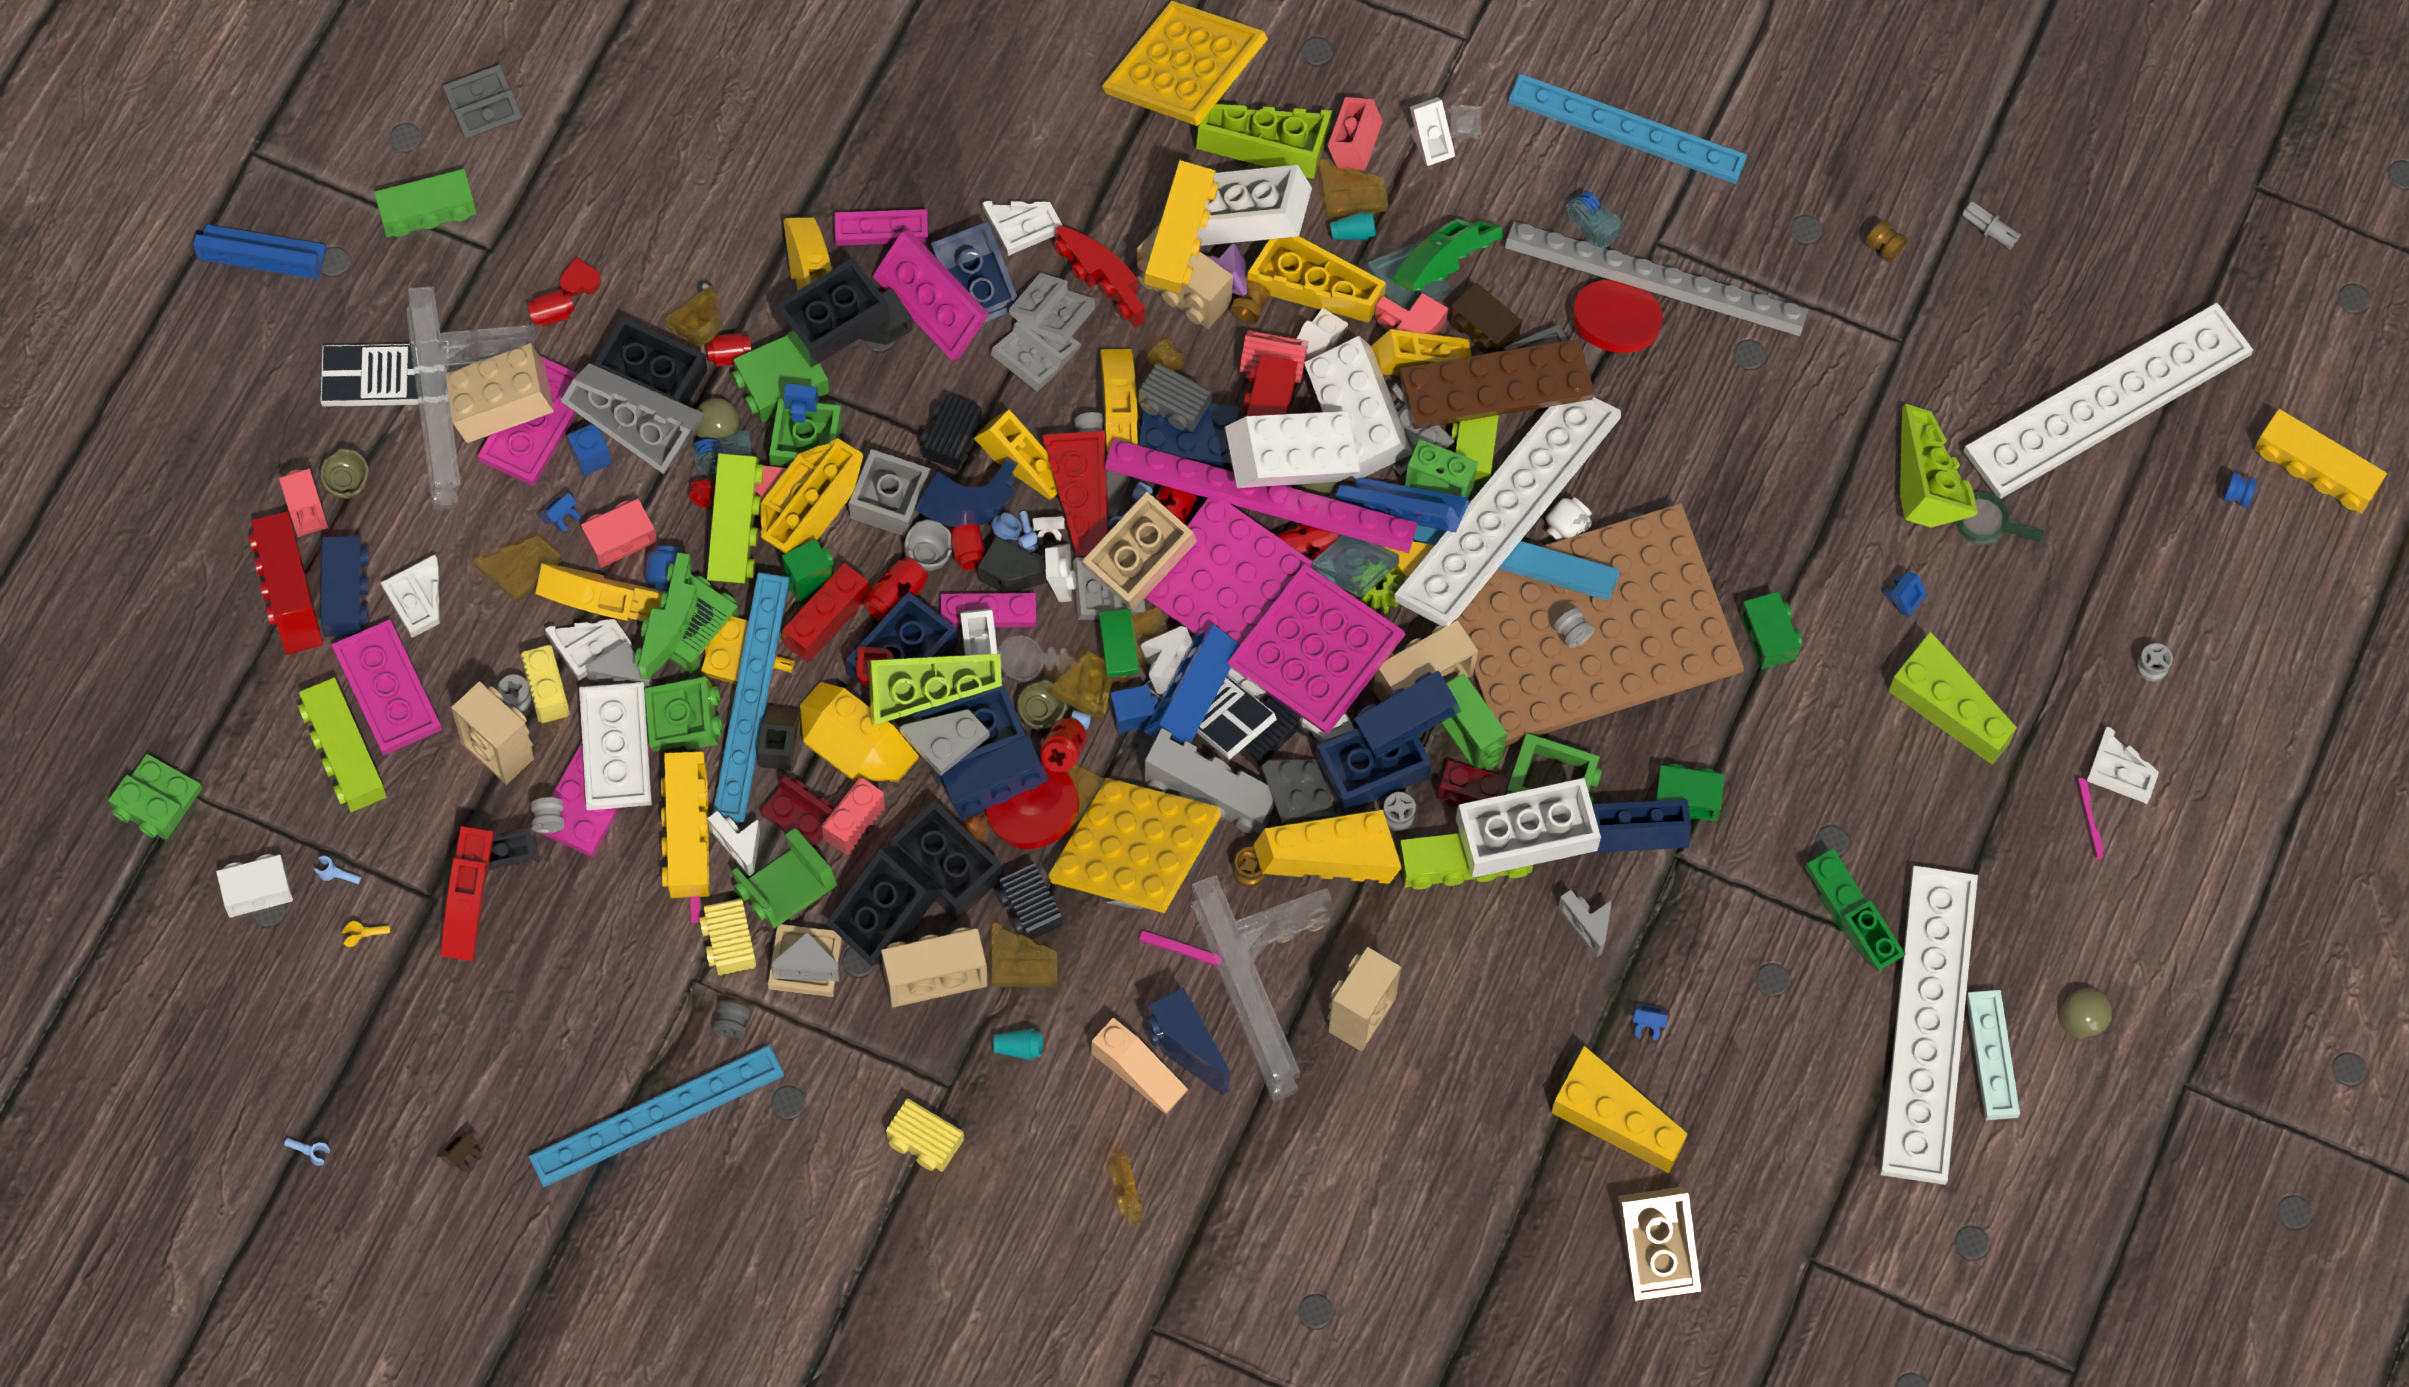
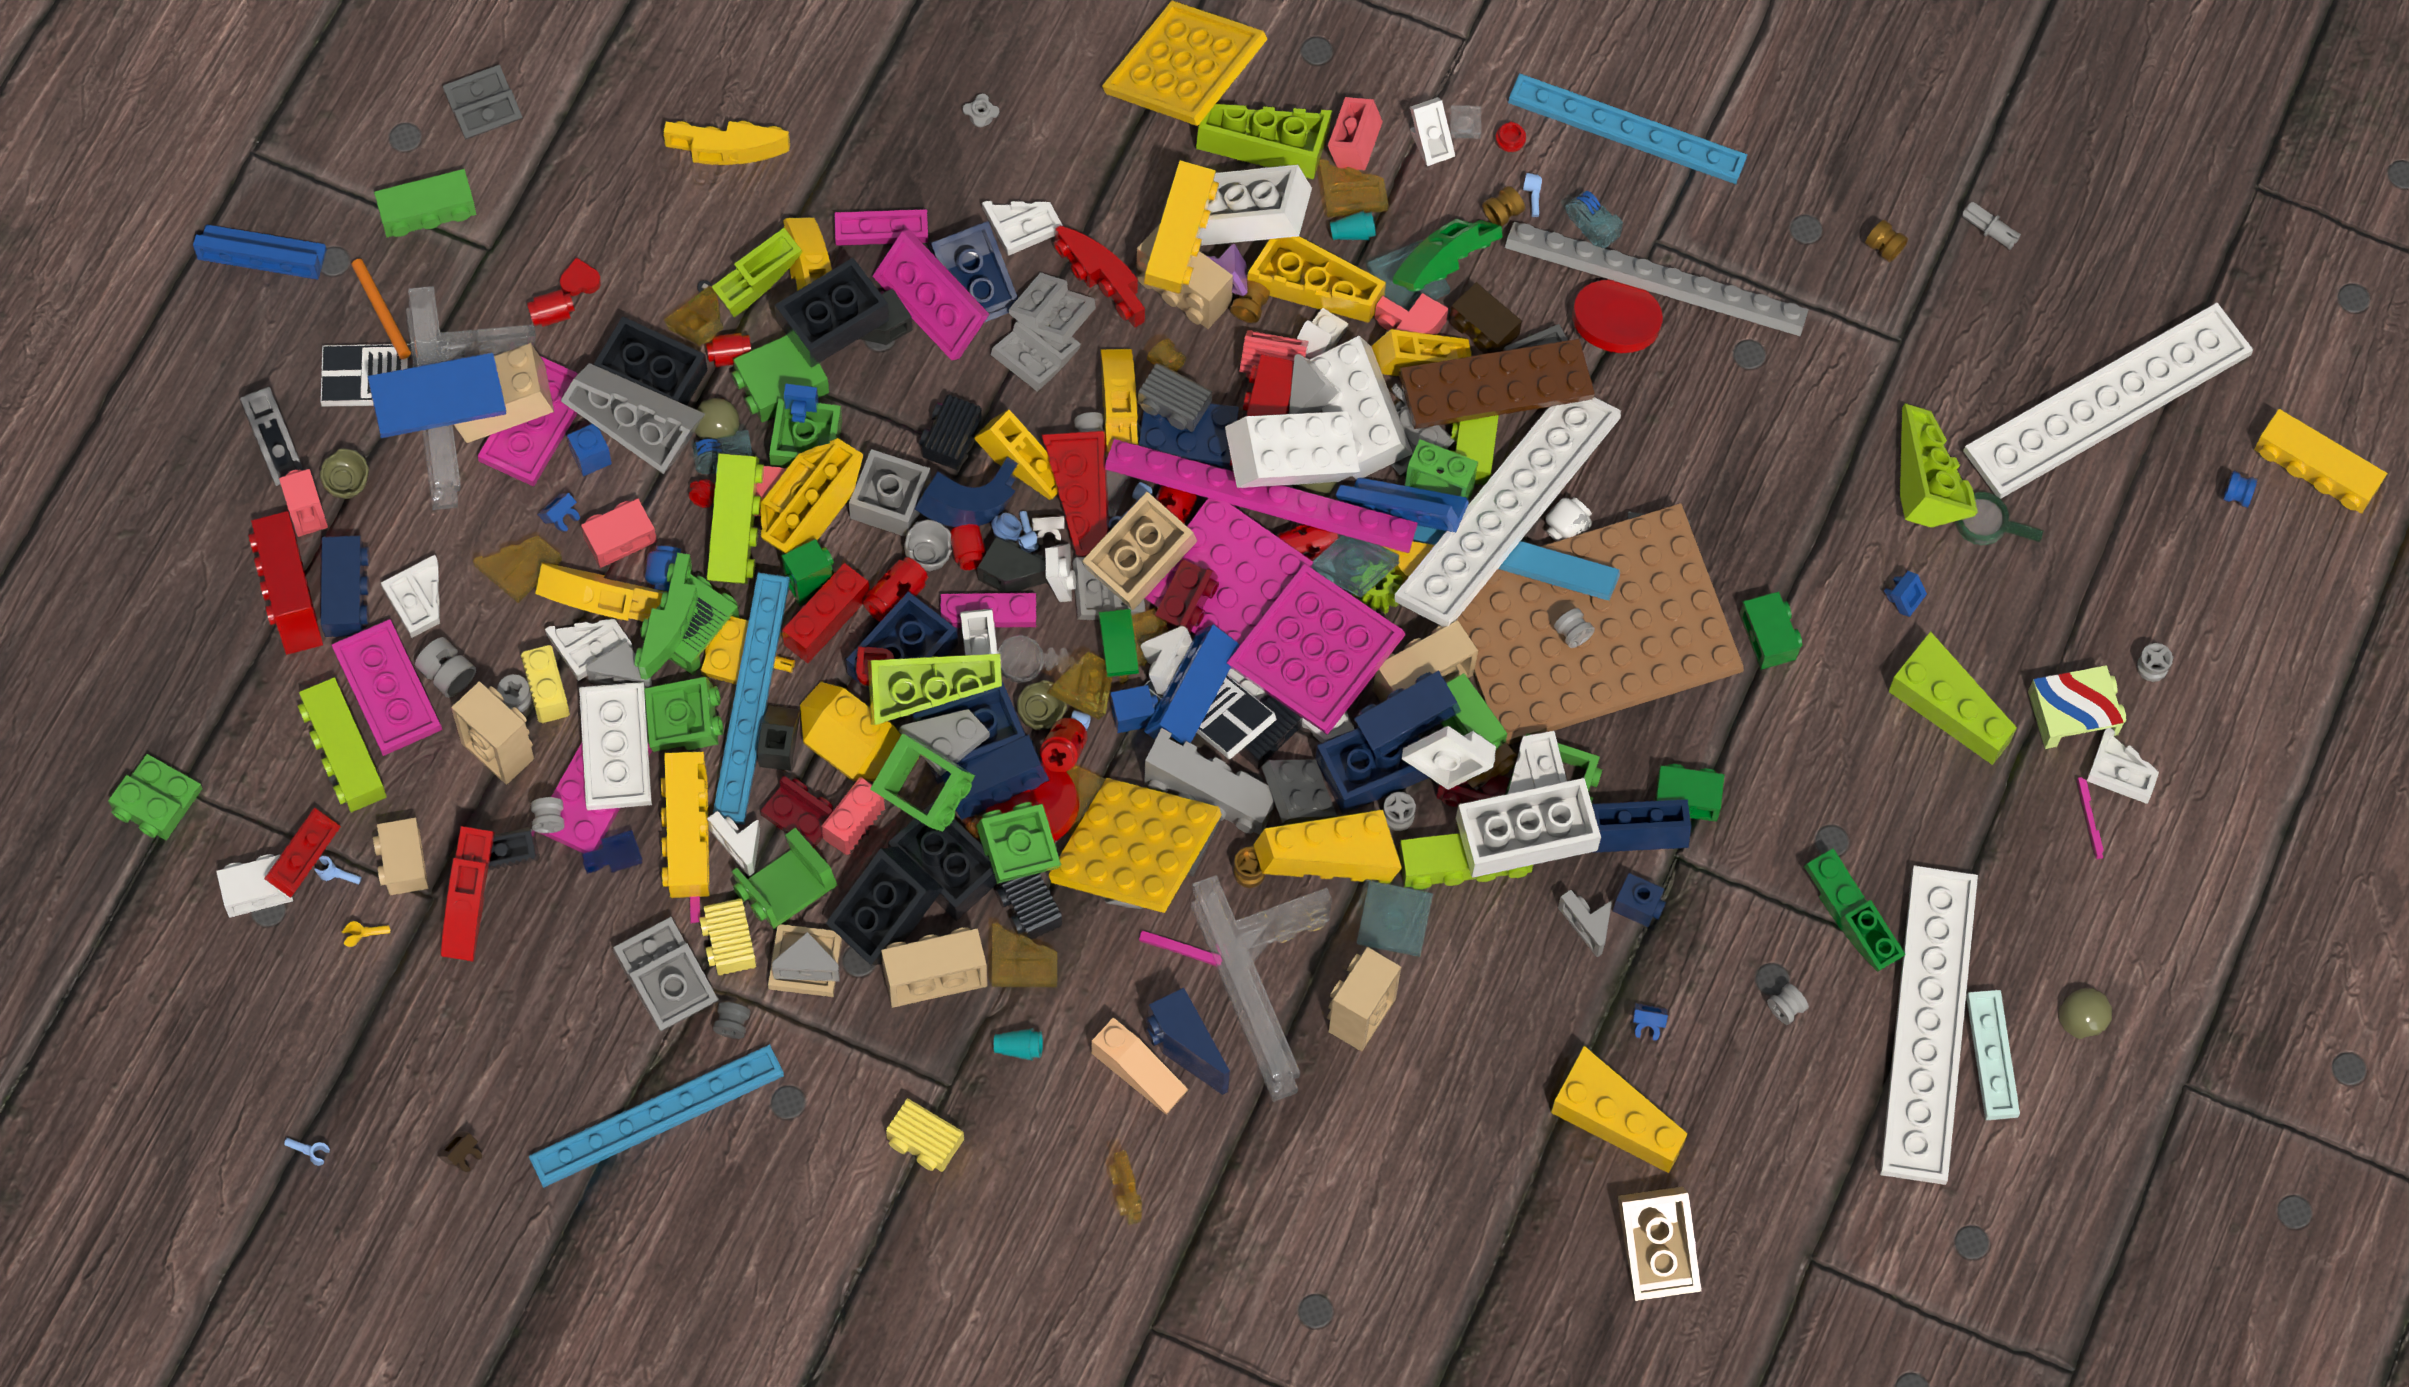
(270, 433): none -> slope
(302, 852): none -> red tile
(381, 309): none -> orange bar
(401, 856): none -> tan brick
(437, 395): none -> blue tile
(442, 664): none -> light grey wheel
(617, 852): none -> clear blue plate
(665, 974): none -> light grey slope
(736, 145): none -> yellow slope
(757, 272): none -> lime slope
(897, 770): none -> bright green window
(978, 118): none -> light grey plate
(1018, 842): none -> bright green plate
(1187, 596): none -> dark red bracket
(1309, 387): none -> light grey slope
(1394, 918): none -> clear light blue plate
(1450, 756): none -> white plate
(1503, 206): none -> pearl gold wheel
(1503, 764): none -> dark brown plate
(1510, 137): none -> red plate
(1533, 184): none -> light blue hand
(1537, 763): none -> white wing
(1639, 900): none -> dark blue brick
(1787, 1004): none -> light grey wheel
(2076, 704): none -> panel

